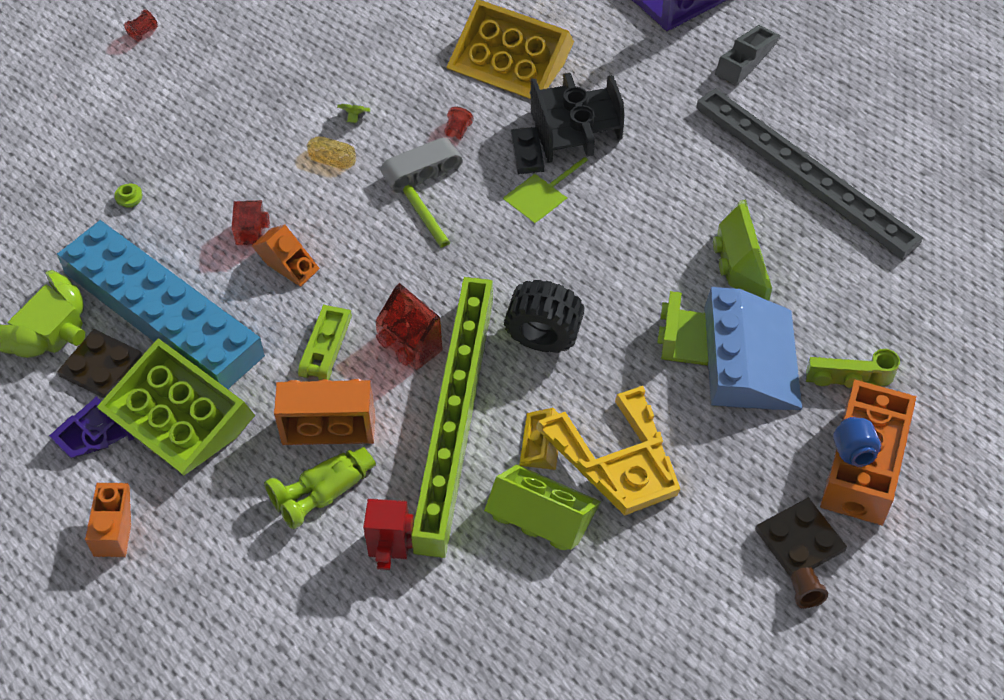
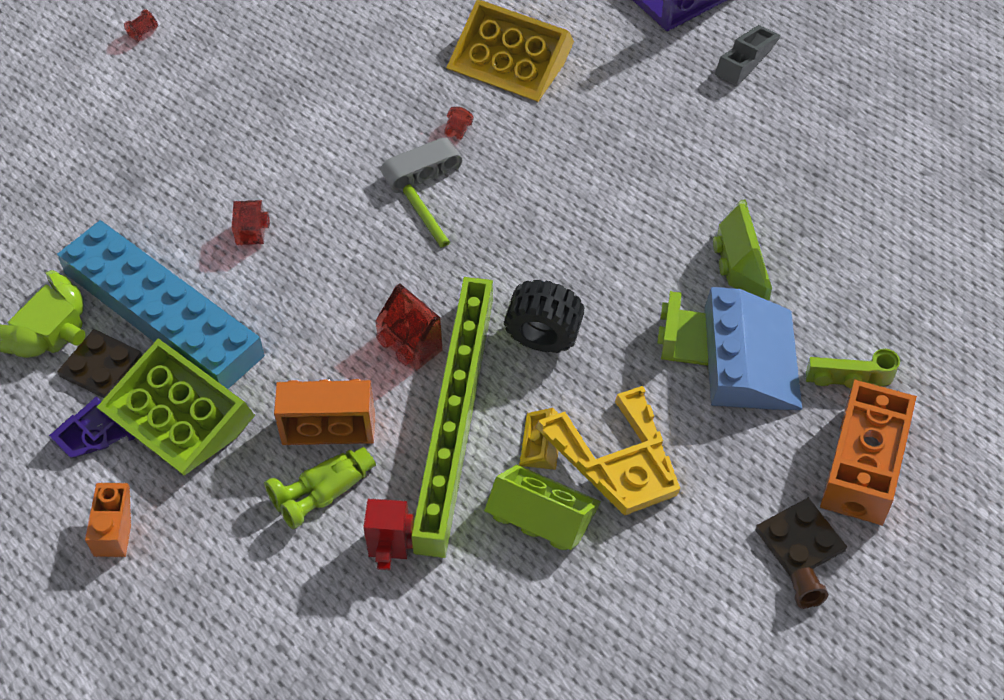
(128, 200): lime plate -> none
(285, 255): orange slope -> none
(325, 342): lime plate -> none
(331, 152): clear yellow beam -> none
(353, 111): lime plant -> none
(527, 150): black plate -> none
(537, 197): lime piece -> none
(571, 115): black piece -> none
(810, 174): dark grey plate -> none
(857, 441): blue head -> none

